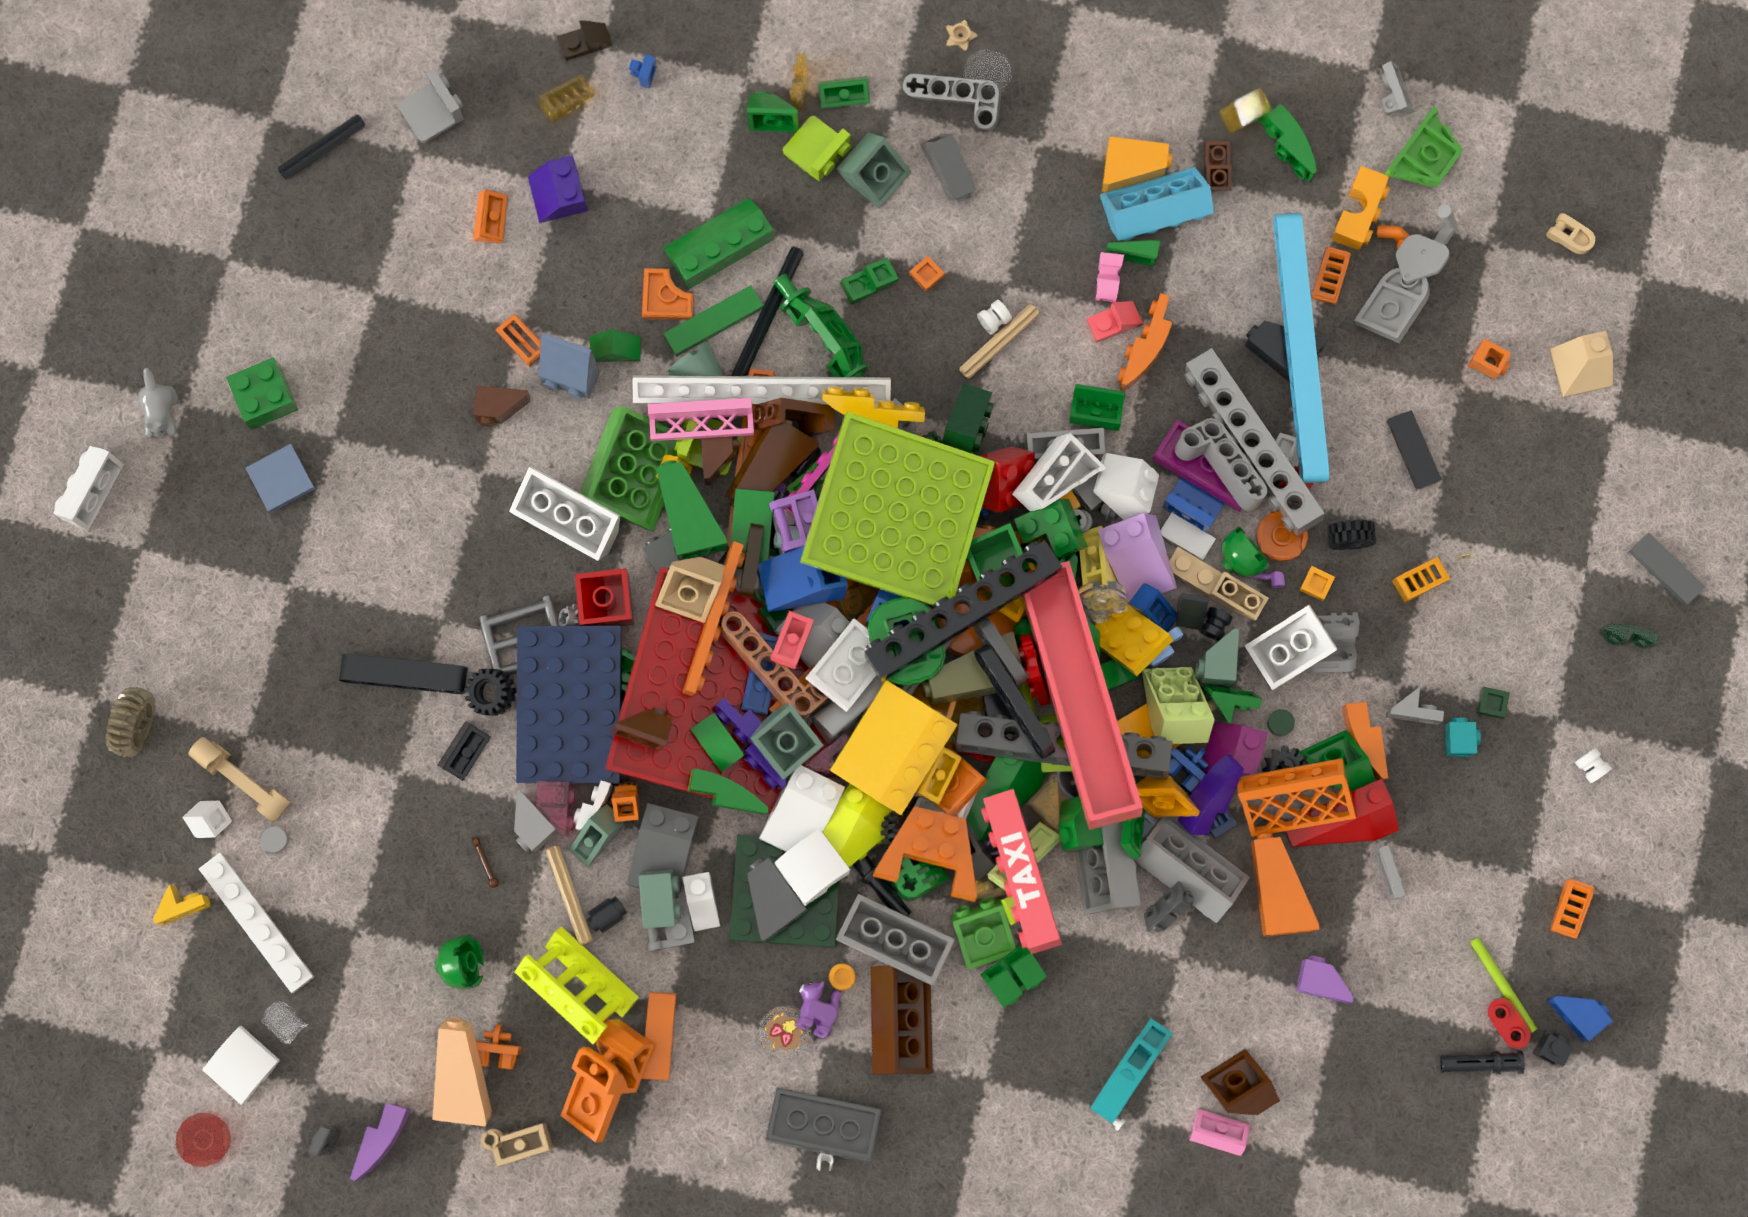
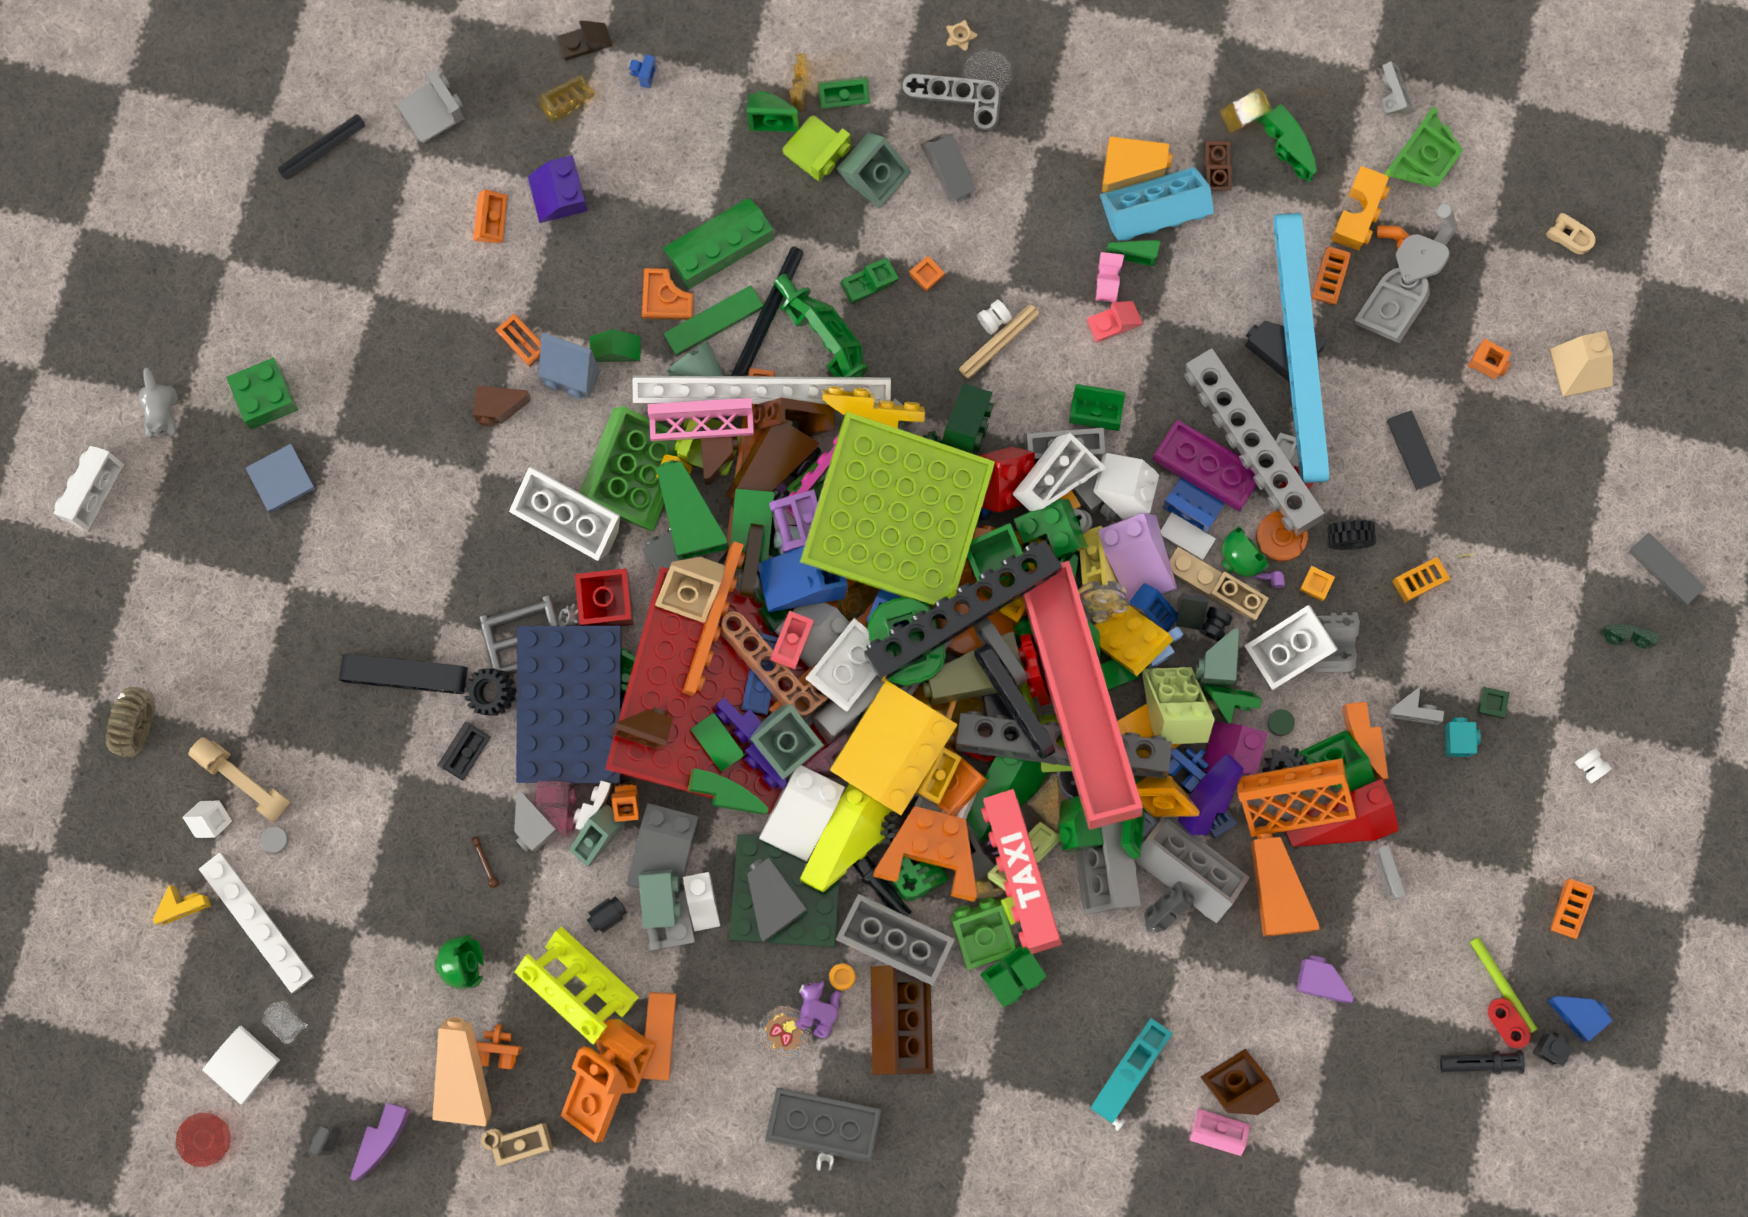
(569, 895): tan axle -> none
(812, 867): white slope -> none
(1146, 350): orange slope -> none
(1246, 490): light grey beam -> none

